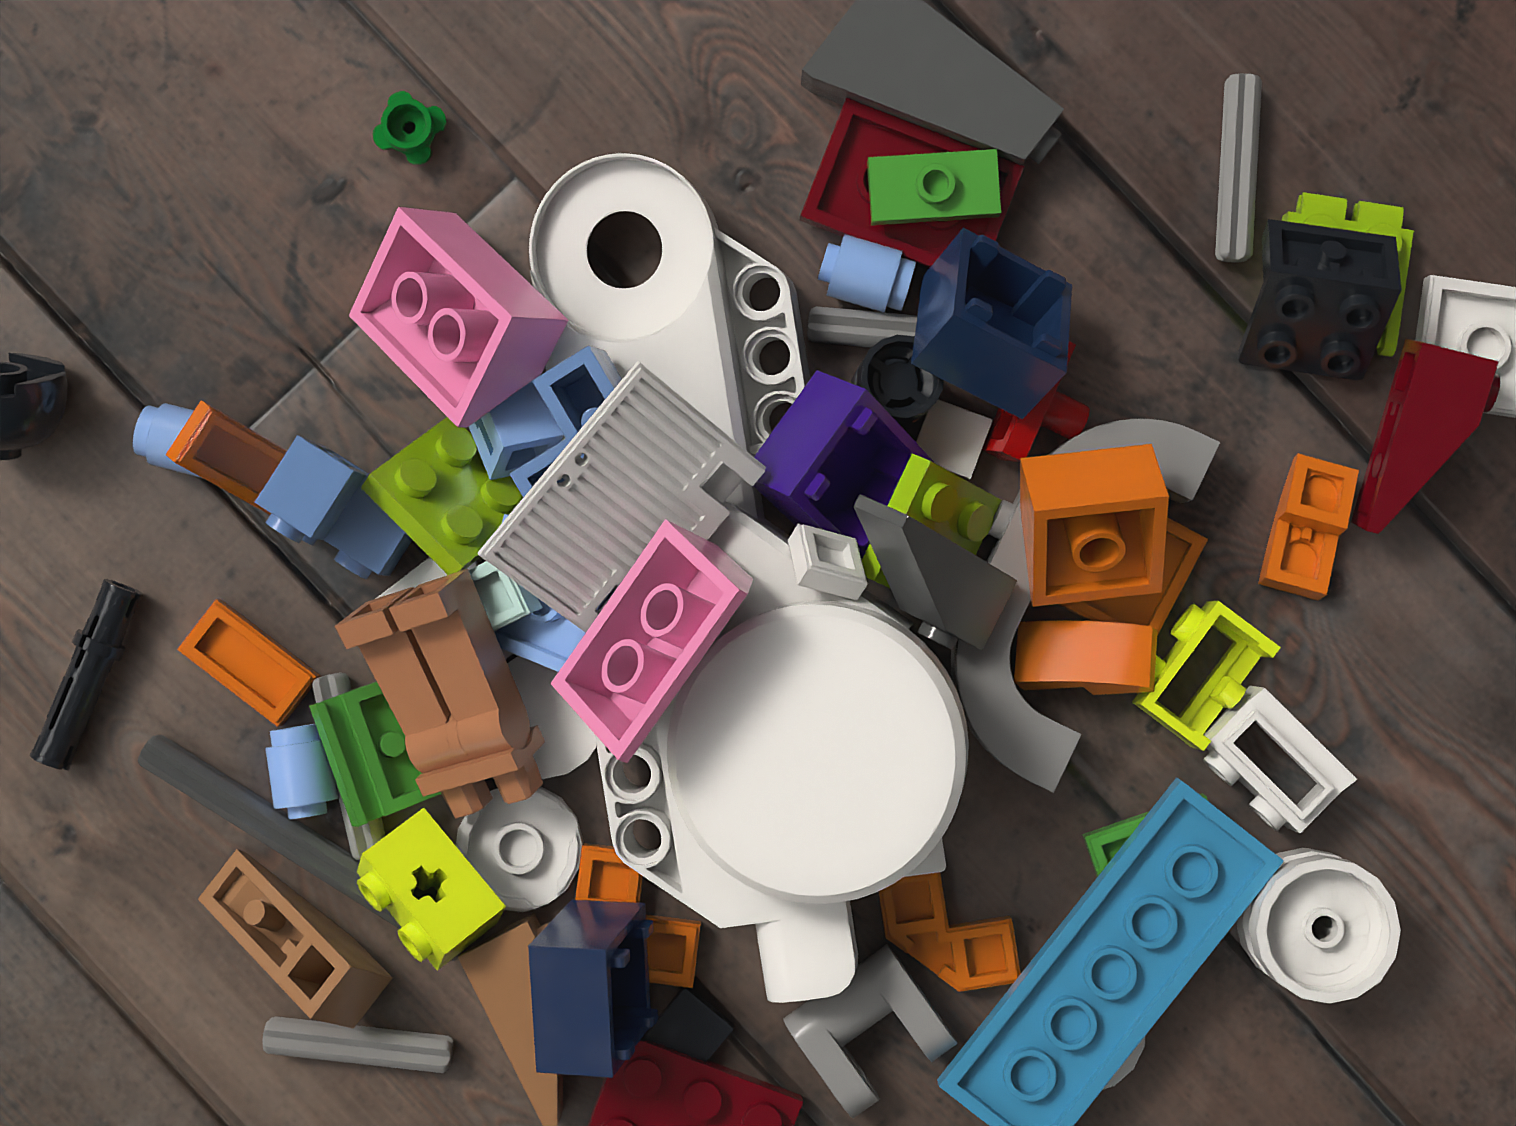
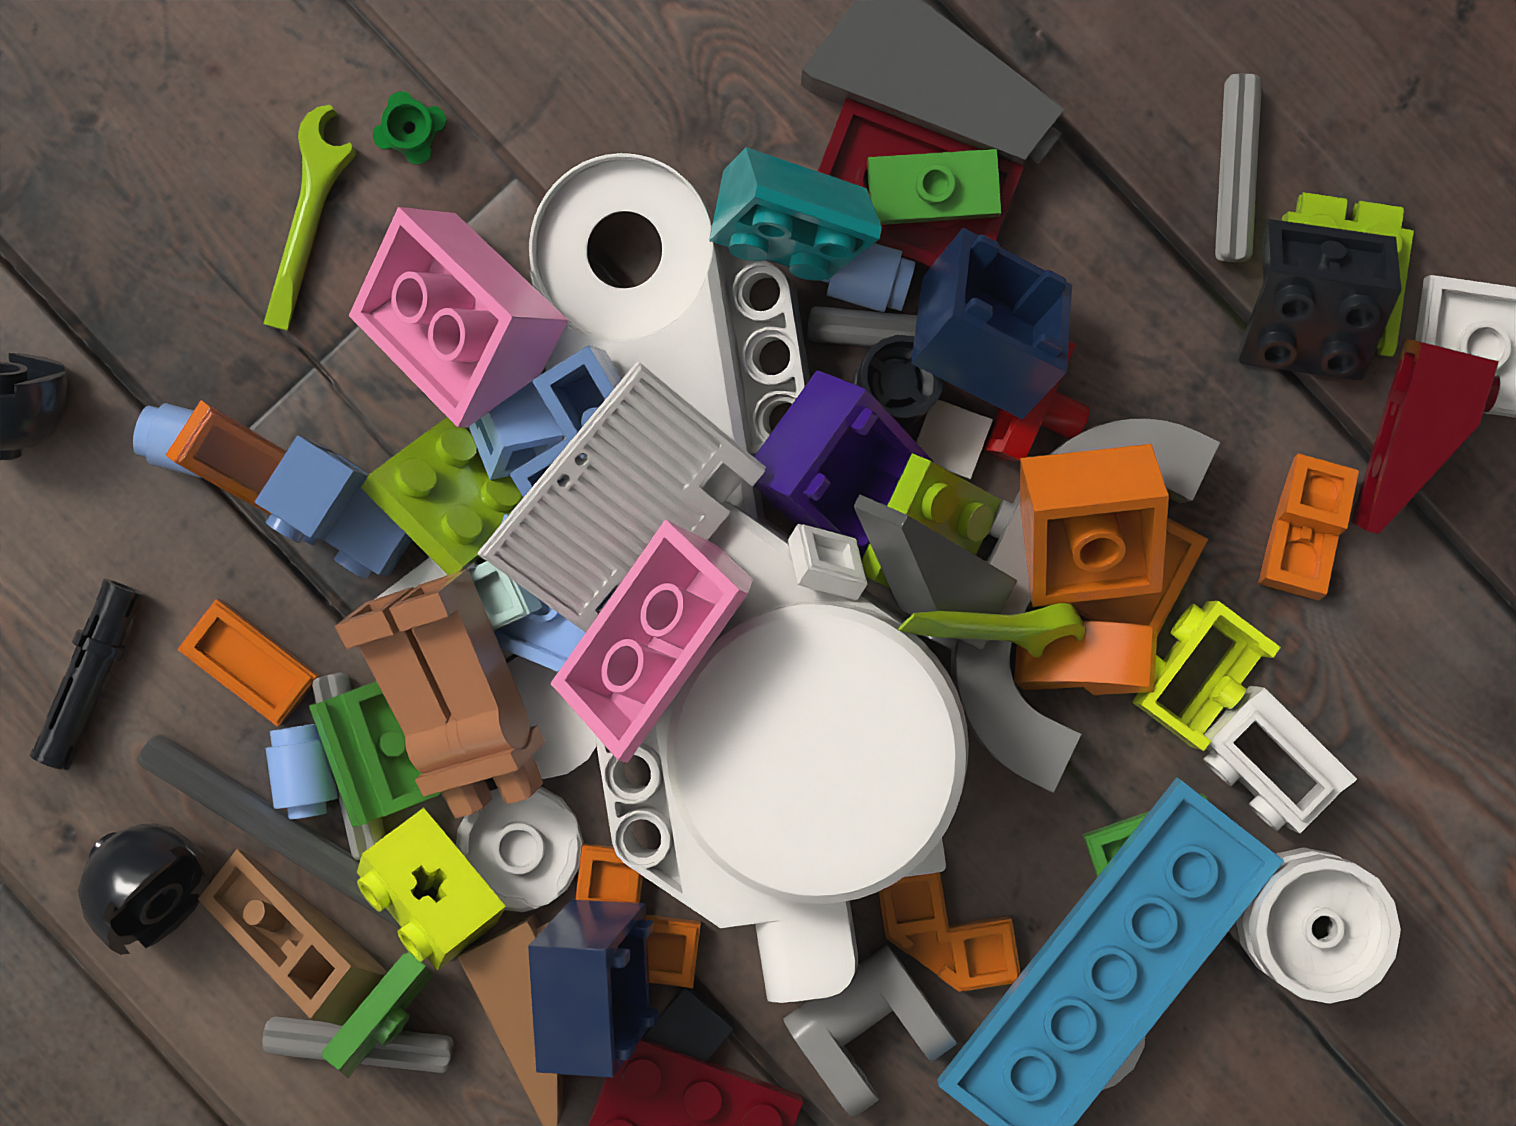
(141, 884): none -> black cylinder
(320, 169): none -> lime piece
(379, 1016): none -> bright green plate
(792, 216): none -> teal slope
(1029, 629): none -> lime piece

